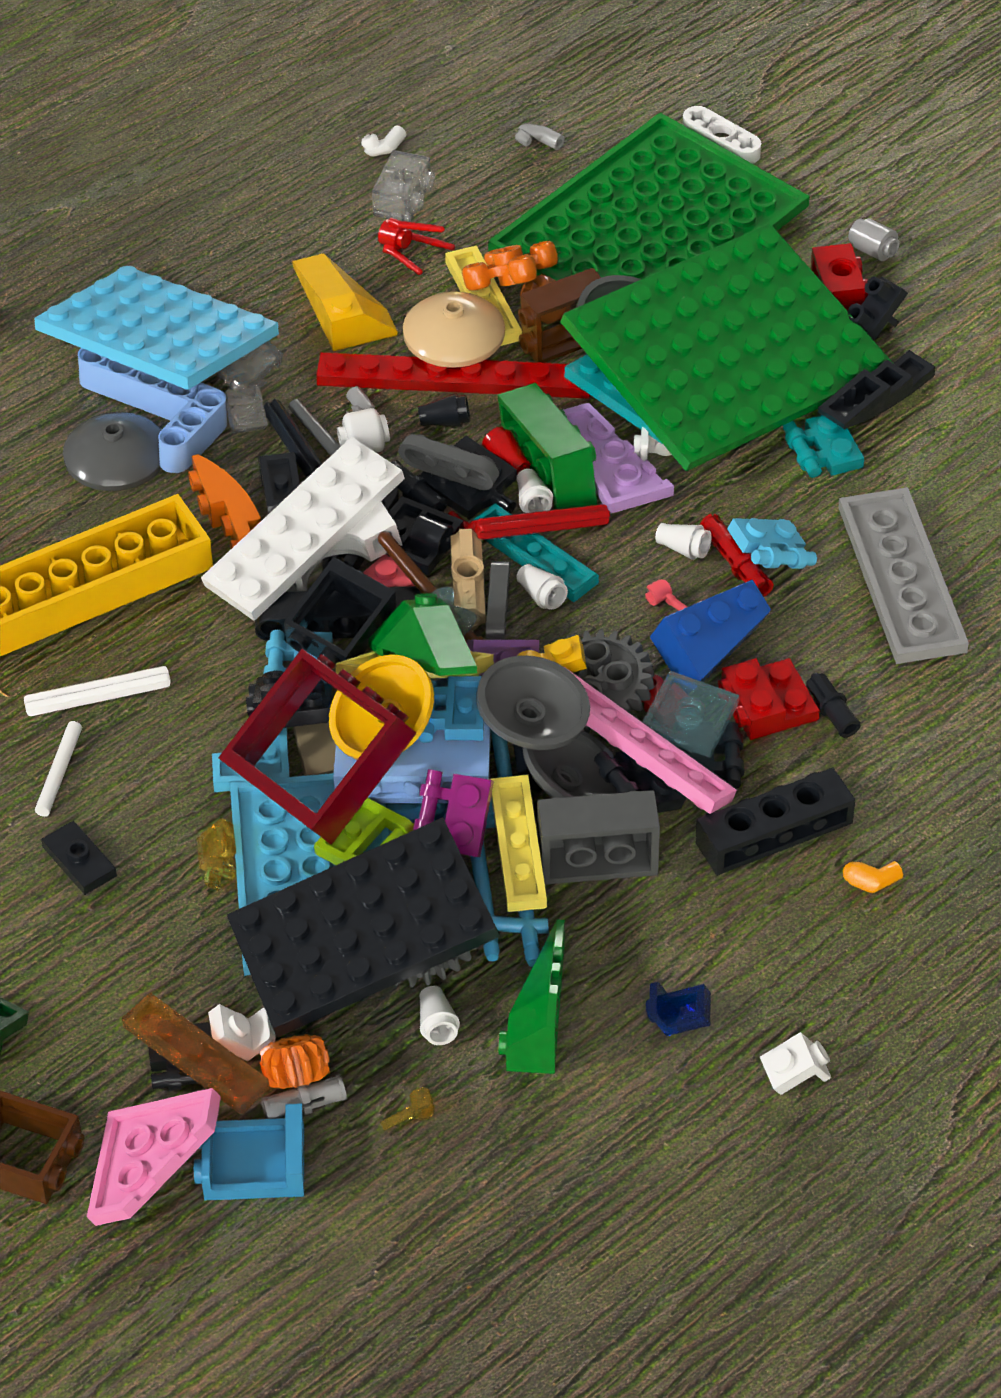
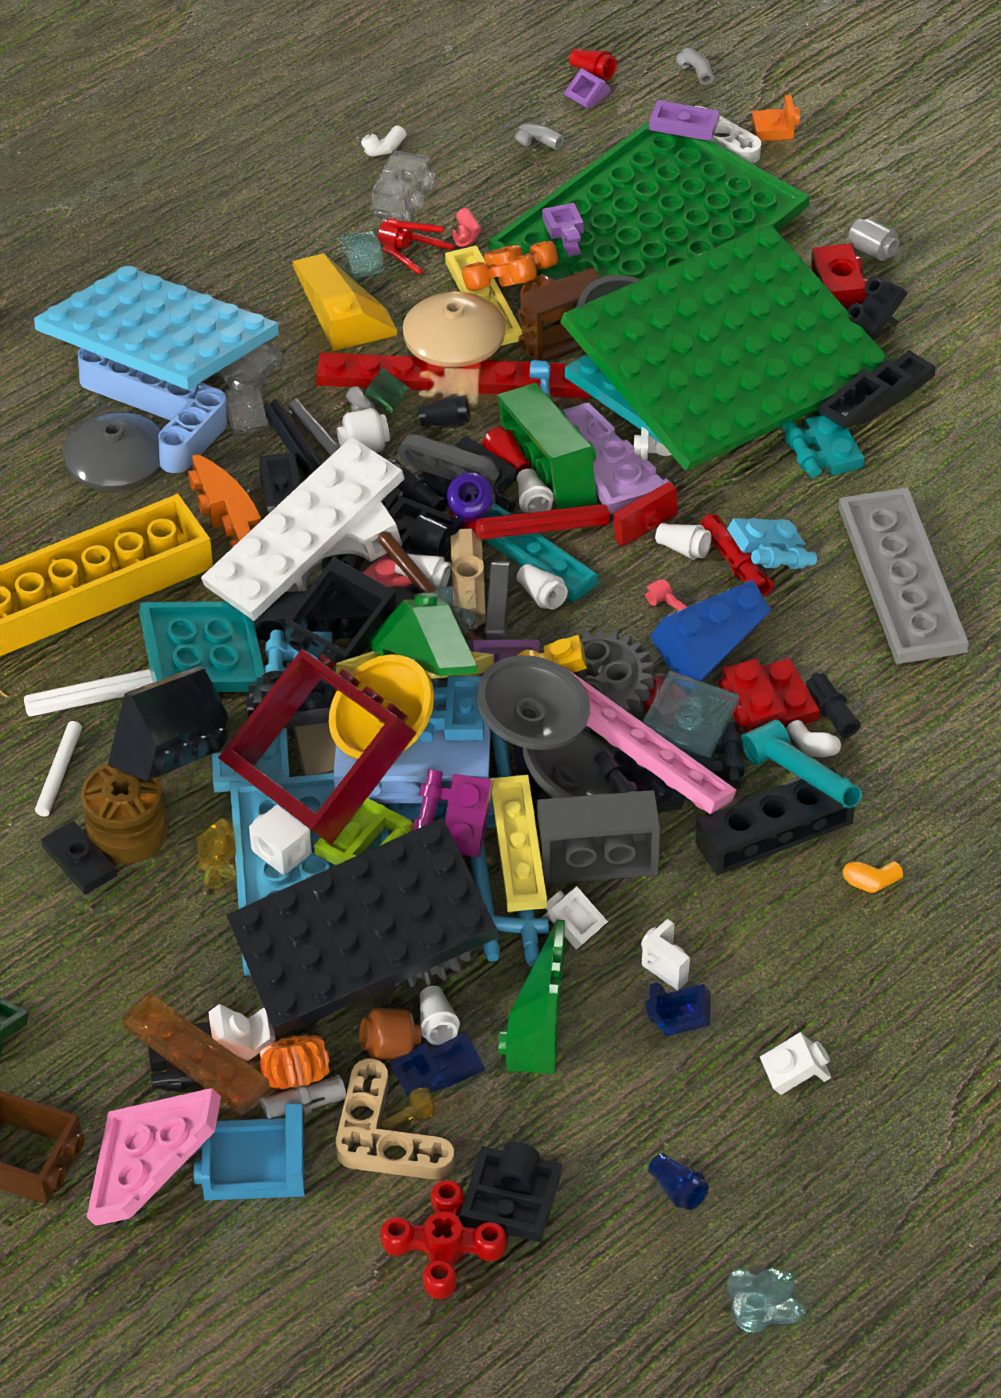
(124, 814): none -> pearl gold wheel
(168, 725): none -> black slope
(204, 636): none -> teal plate
(280, 839): none -> white brick
(363, 254): none -> clear light blue bracket
(368, 1132): none -> tan beam
(386, 391): none -> clear green plate
(389, 1033): none -> dark orange head
(433, 567): none -> white cone
(438, 1067): none -> clear blue slope
(443, 1239): none -> red gear
(454, 381): none -> clear yellow plate
(468, 228): none -> coral arm
(471, 486): none -> dark purple head
(512, 1190): none -> black plate
(541, 370): none -> dark azure hand
(566, 223): none -> medium lavender plate
(579, 913): none -> white bracket
(587, 89): none -> medium lavender slope
(596, 62): none -> red cone
(645, 513): none -> red plate
(664, 957): none -> white bracket
(681, 1183): none -> clear blue cone
(684, 120): none -> medium lavender plate
(699, 62): none -> light grey arm
(763, 1299): none -> clear light blue plate
(774, 743): none -> teal piece
(776, 123): none -> orange bracket
(813, 743): none -> white arm

